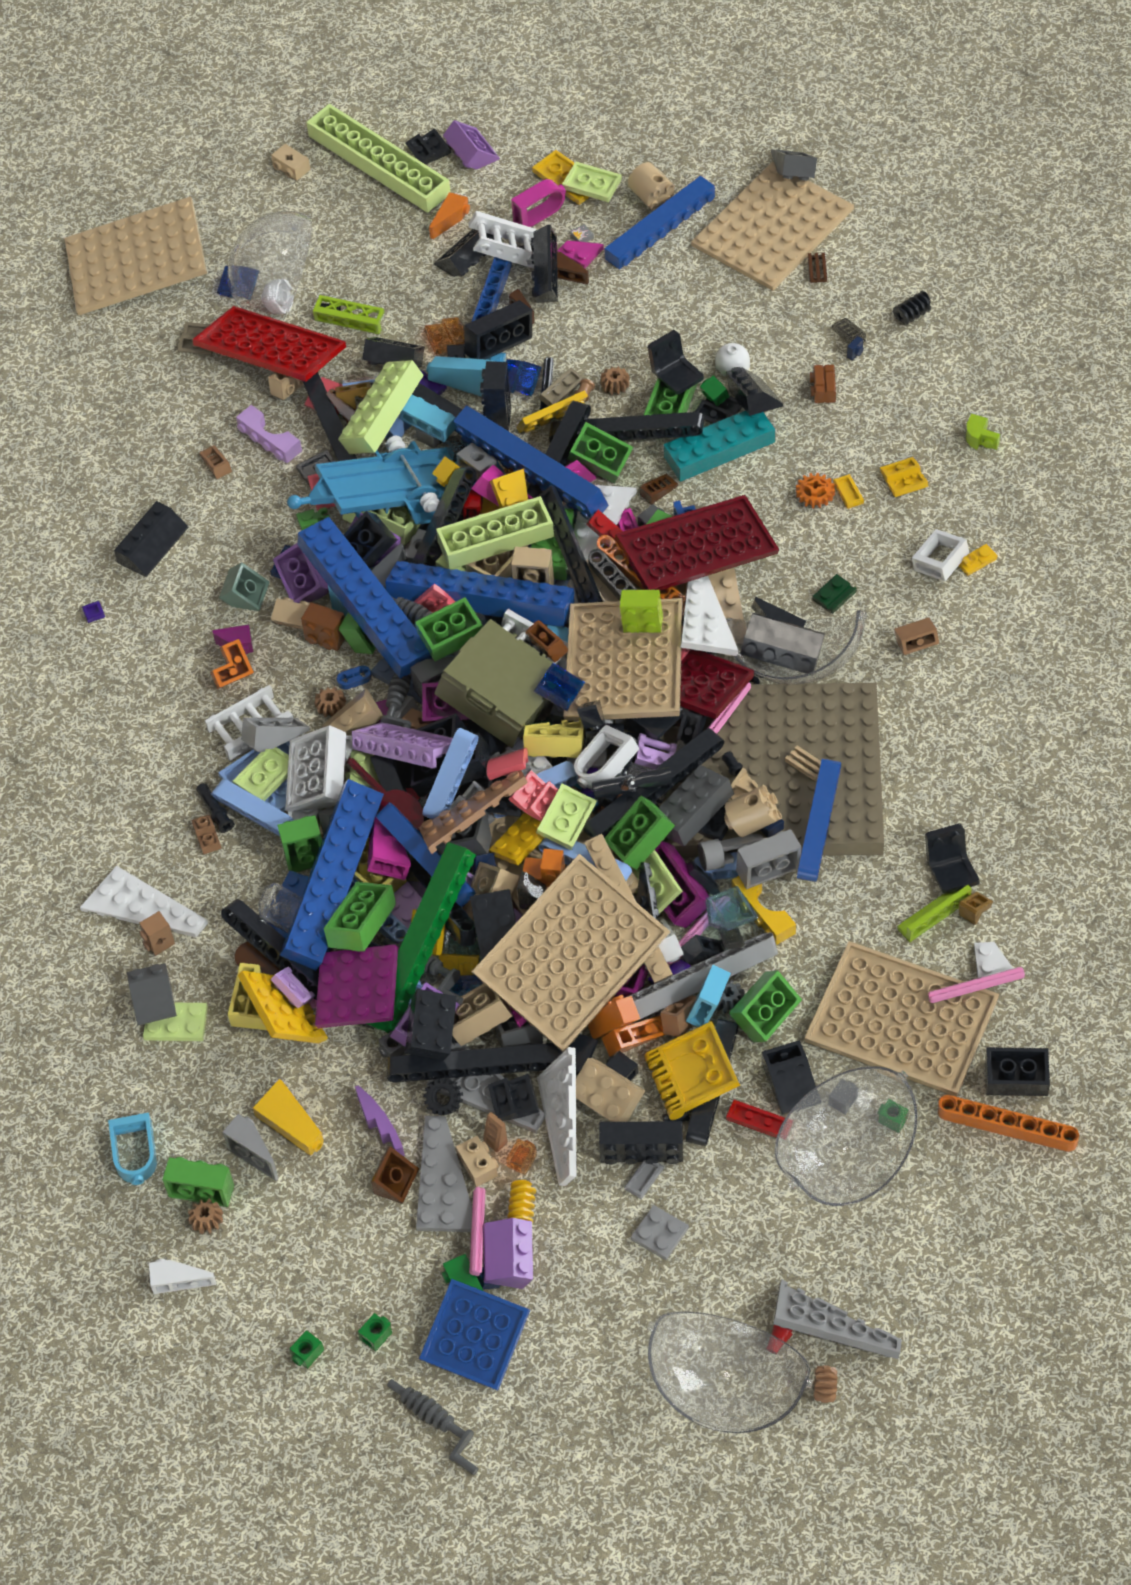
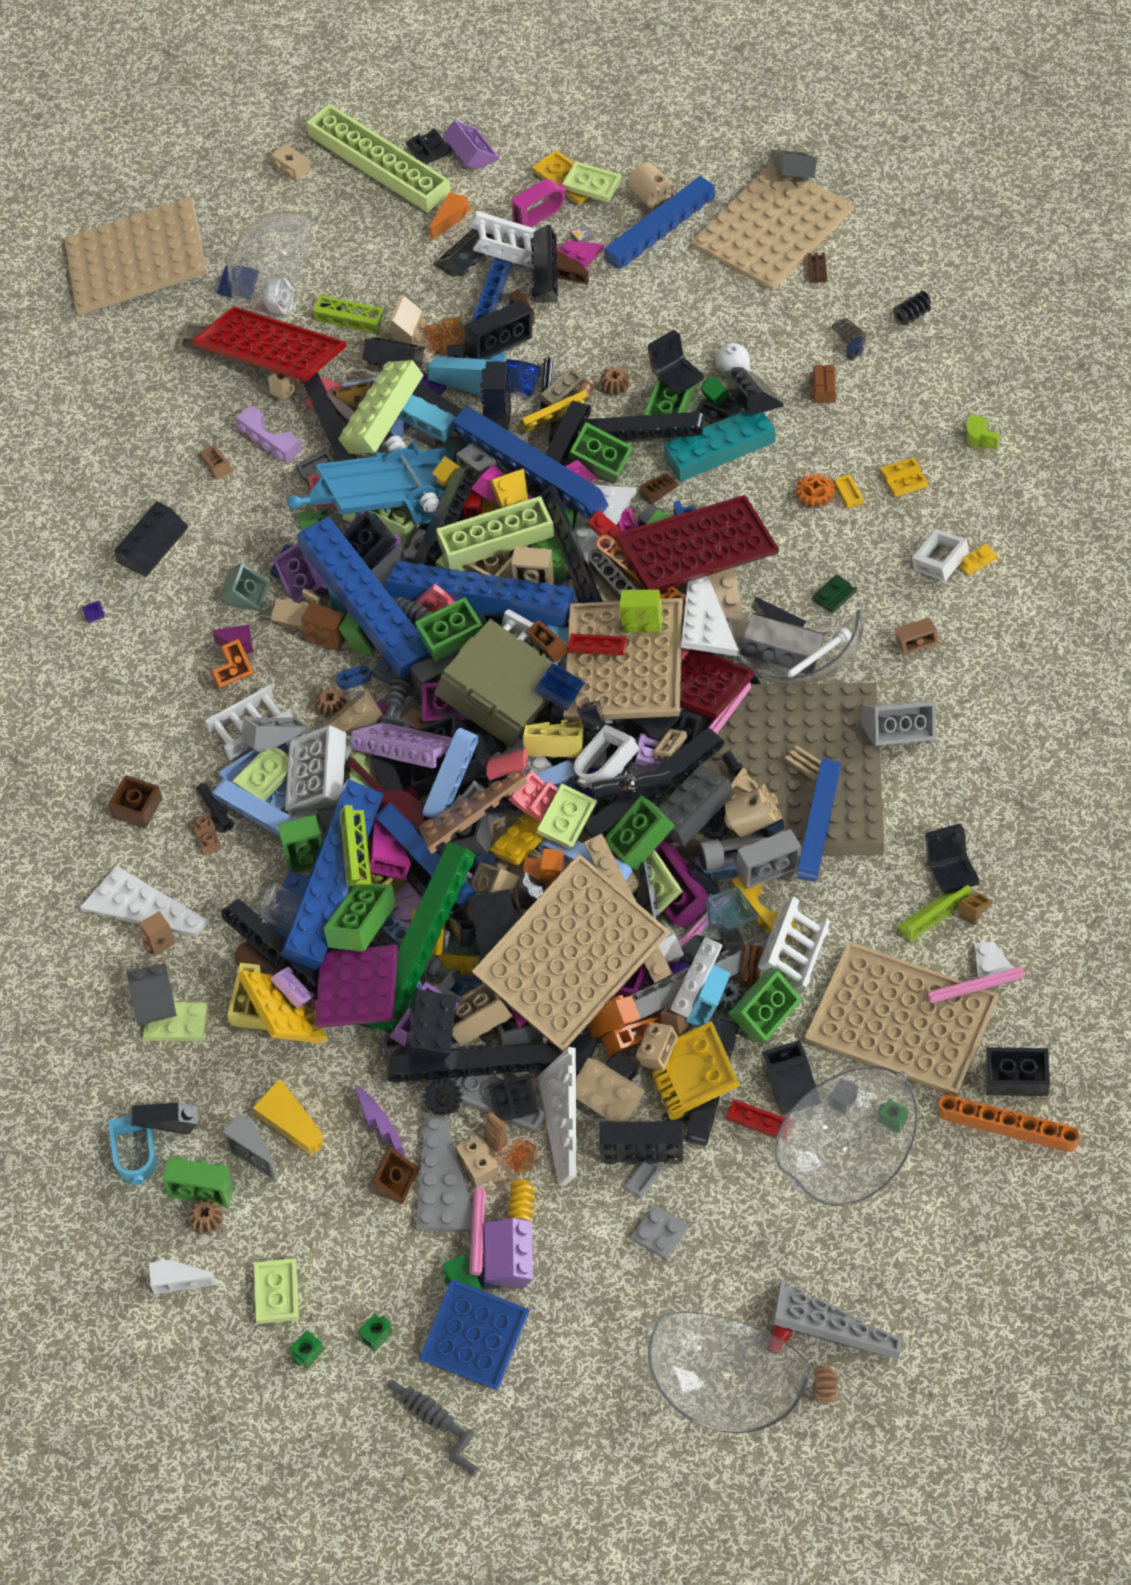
(135, 801): none -> reddish brown brick
(166, 1117): none -> black slope
(276, 1291): none -> yellowish green plate
(311, 596): none -> tan slope
(350, 847): none -> lime fence
(406, 321): none -> tan slope
(597, 644): none -> red plate
(656, 1046): none -> tan brick
(672, 745): none -> tan tile
(696, 977): none -> white bracket
(753, 970): none -> reddish brown tile
(776, 943): none -> white fence
(841, 637): none -> white piece
(899, 722): none -> light grey slope

